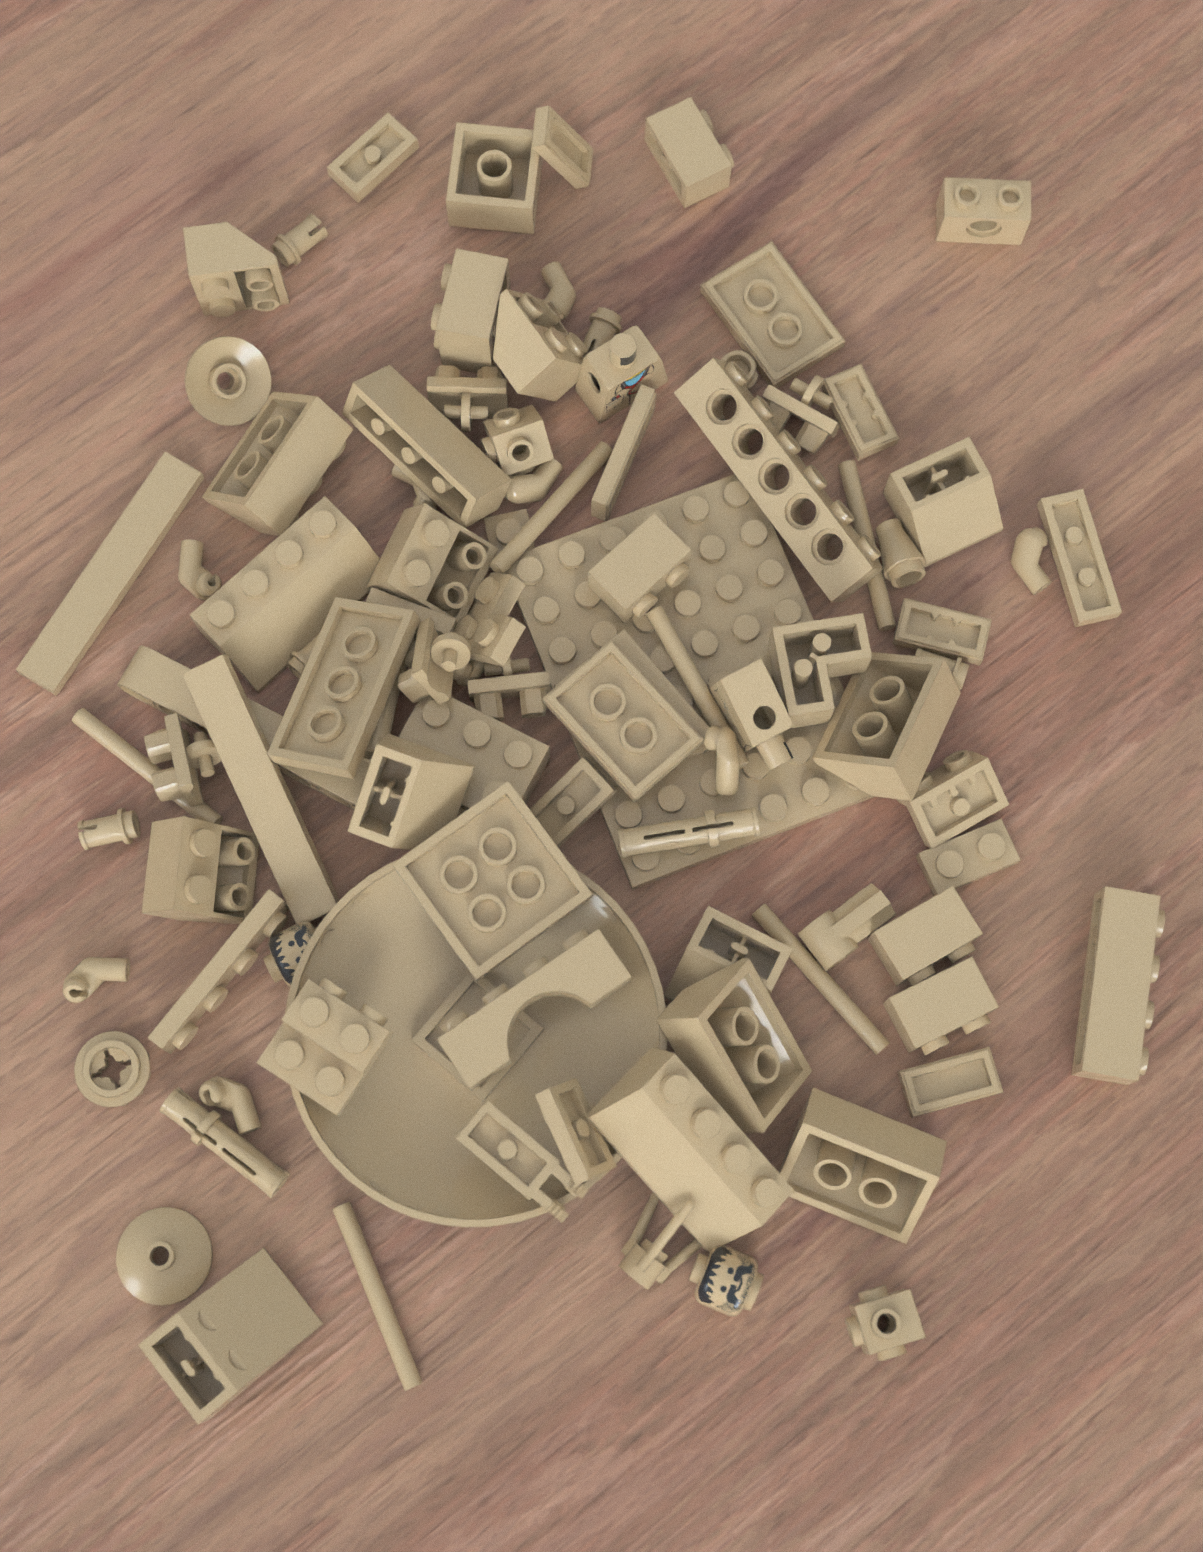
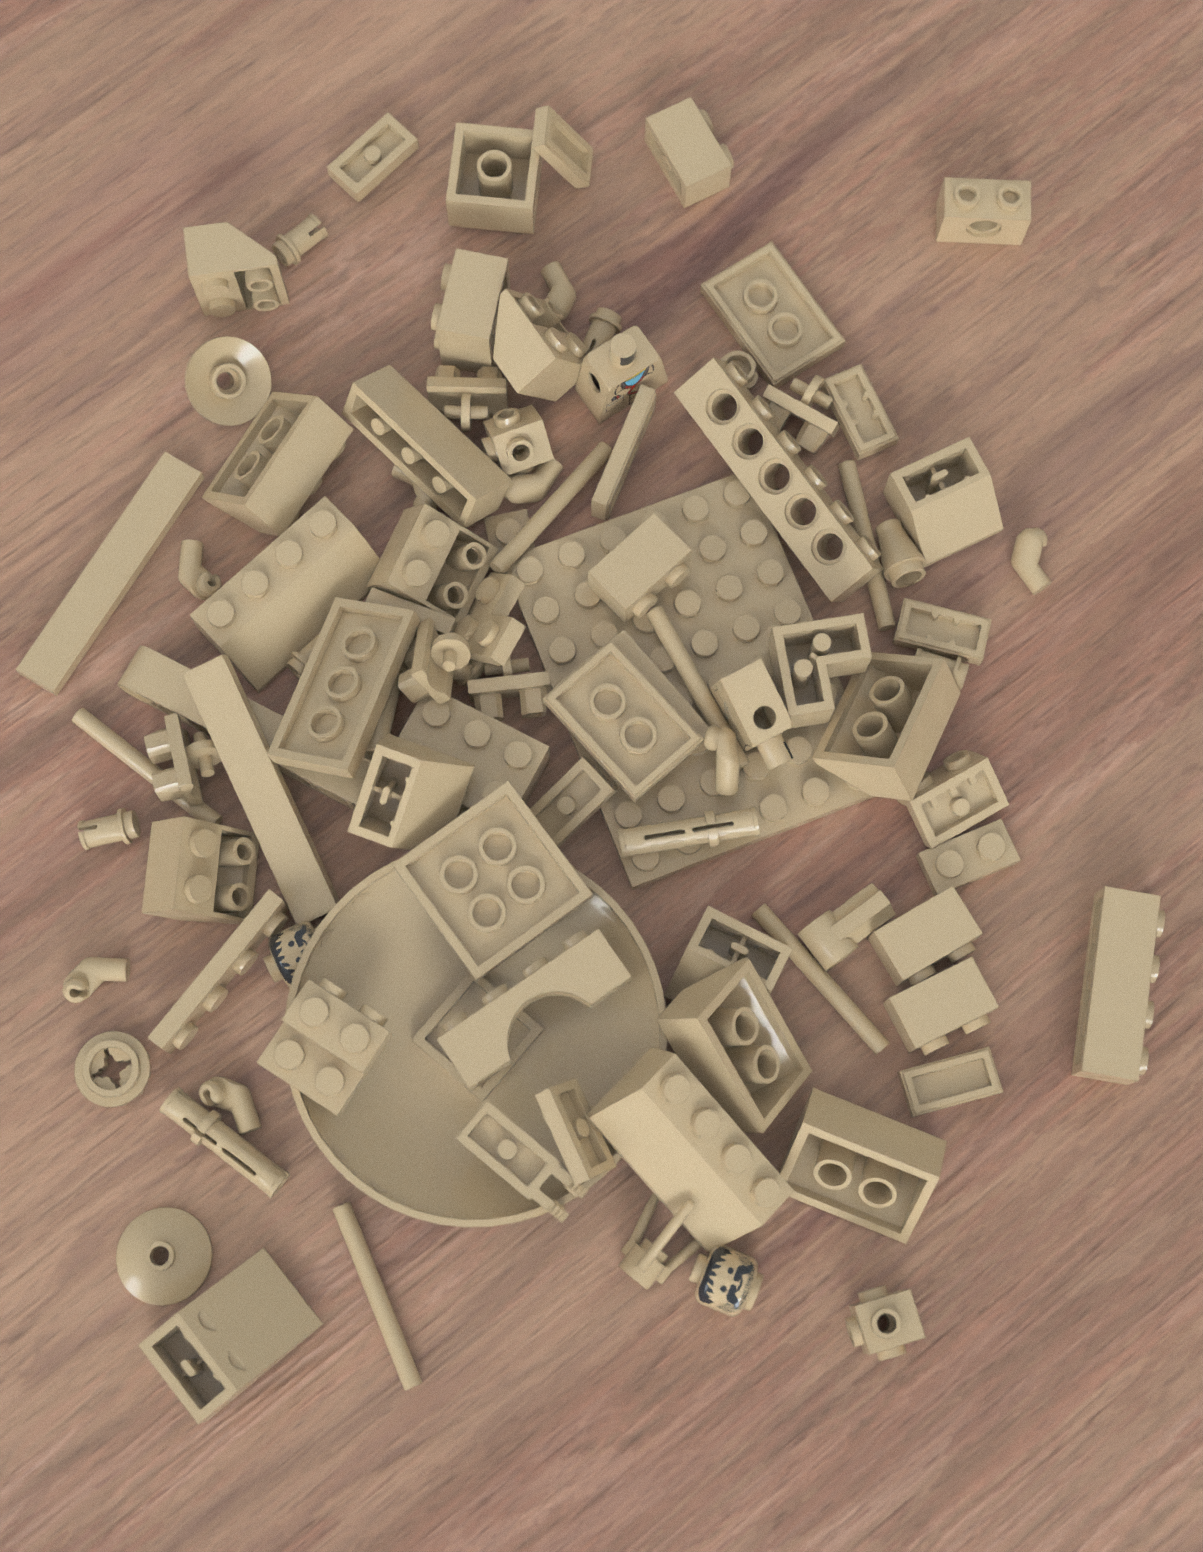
(1079, 558): tan plate -> none

